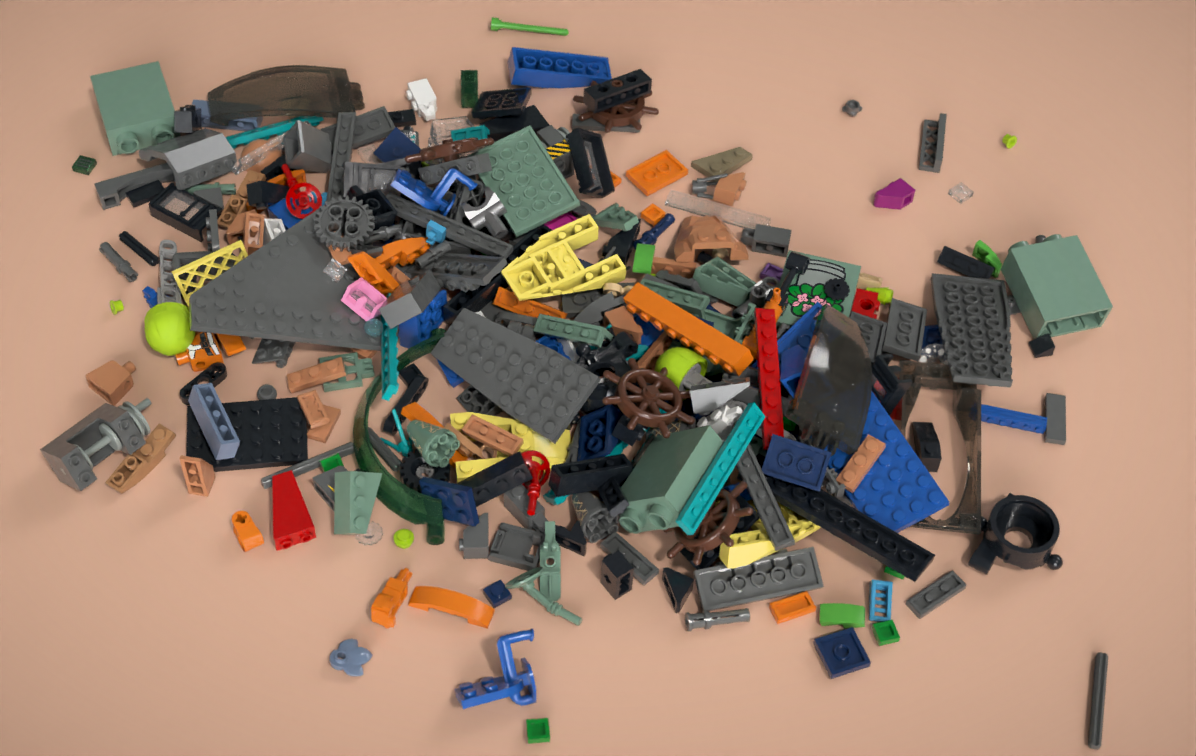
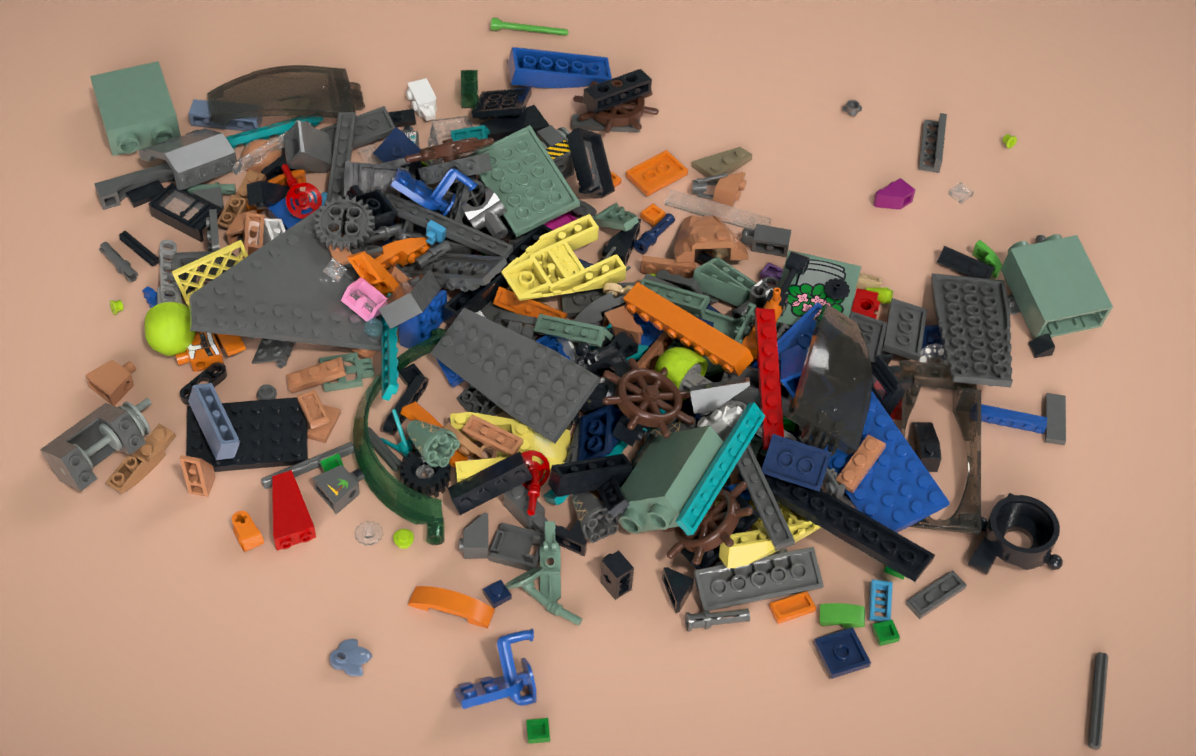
(84, 165): clear green tile -> none
(187, 119): black brick -> none
(354, 501): sand green wedge -> none
(390, 599): orange piece -> none
(457, 500): dark blue plate -> none
(643, 258): bright green slope -> none
(643, 568): dark grey plate -> none

